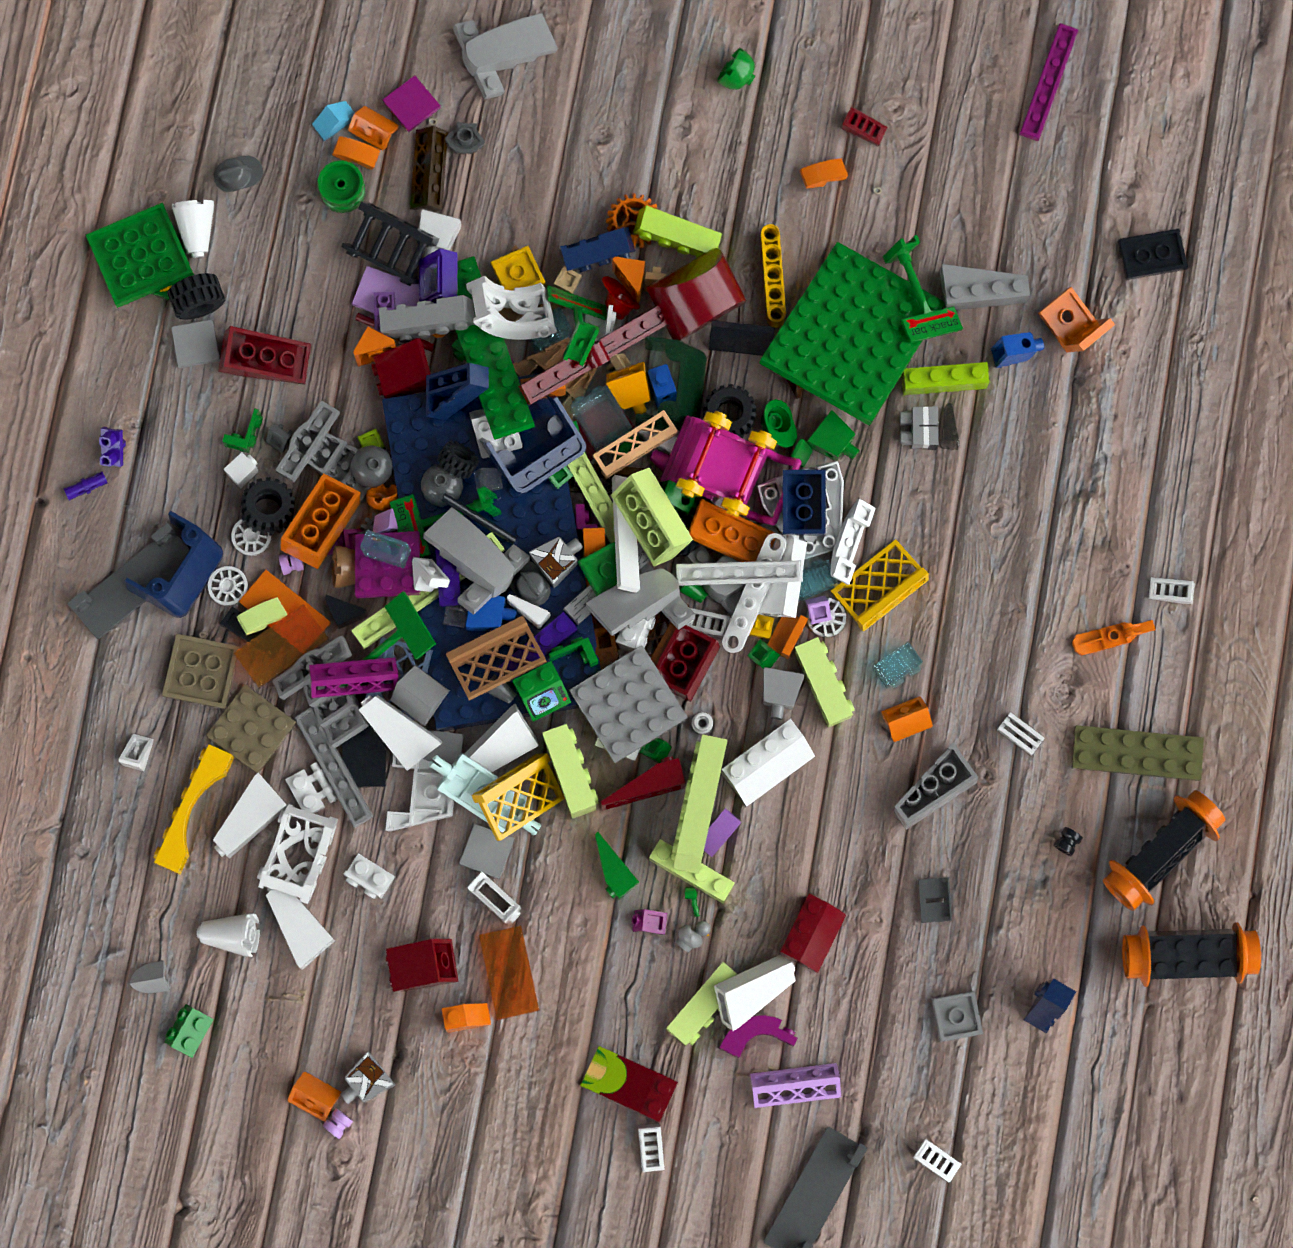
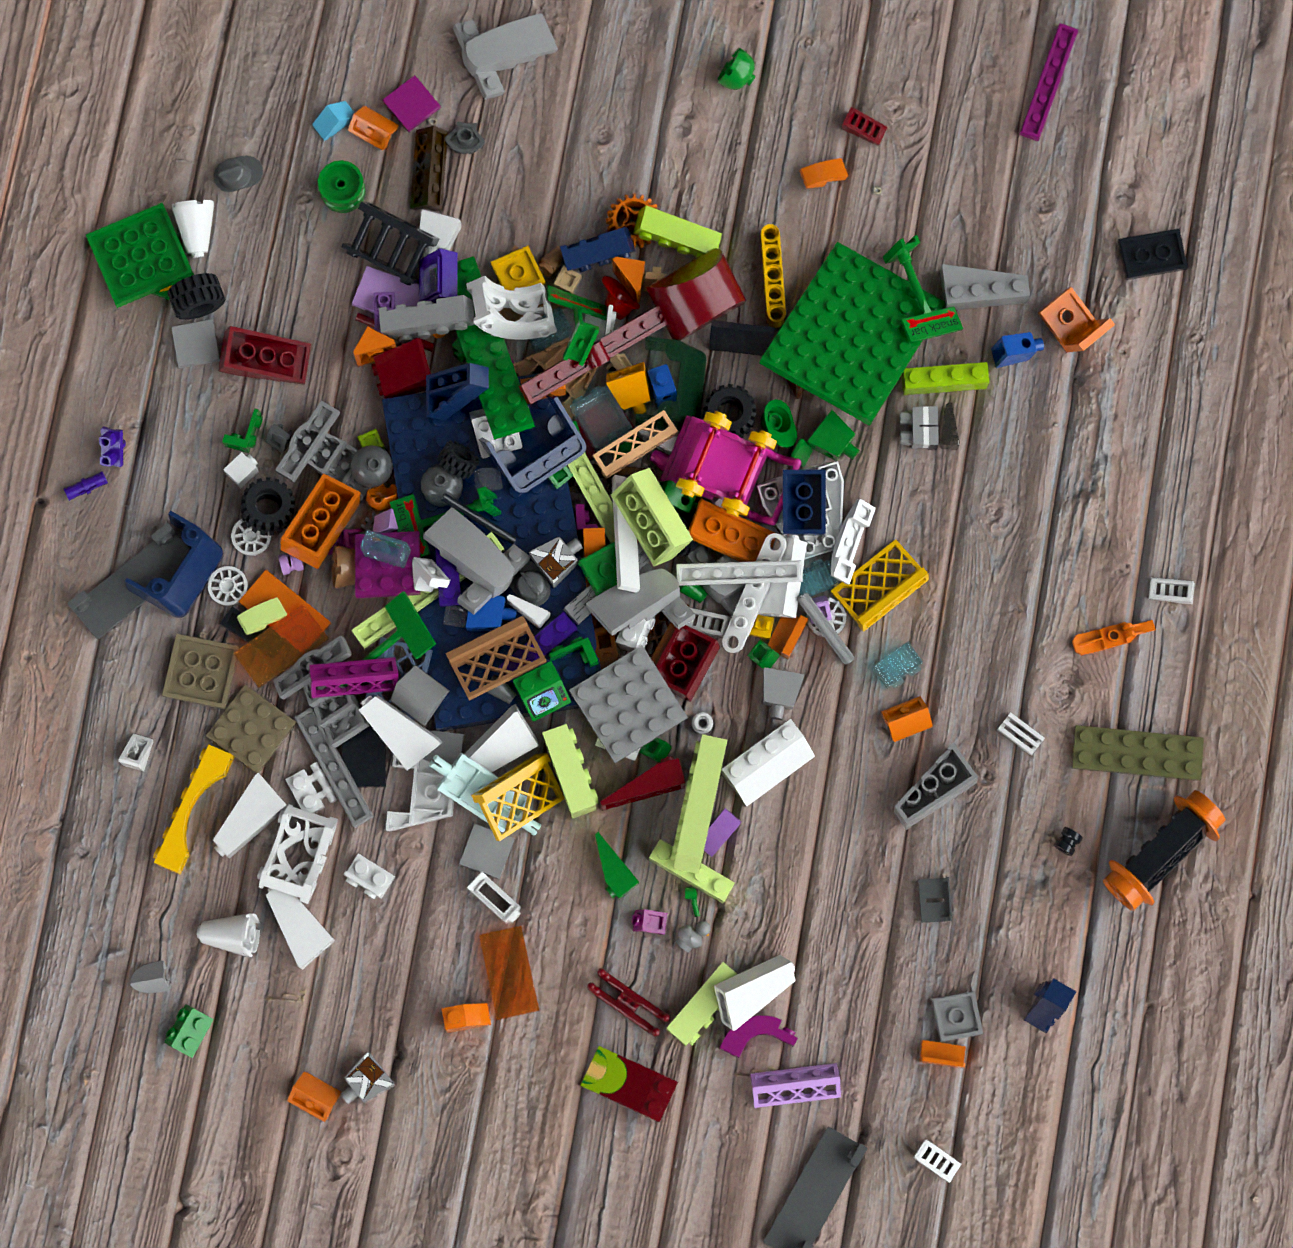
(337, 1123): lavender wheel -> none
(344, 612): black slope -> none
(356, 151): orange slope -> none
(421, 965): dark red slope -> none
(550, 263): none -> medium nougat cone
(628, 1002): none -> dark red piece
(647, 1128): white slope -> none
(813, 933): dark red slope -> none
(823, 682): yellowish green brick -> none
(825, 628): none -> light grey axle
(942, 1054): none -> orange panel
(1191, 954): black brick -> none

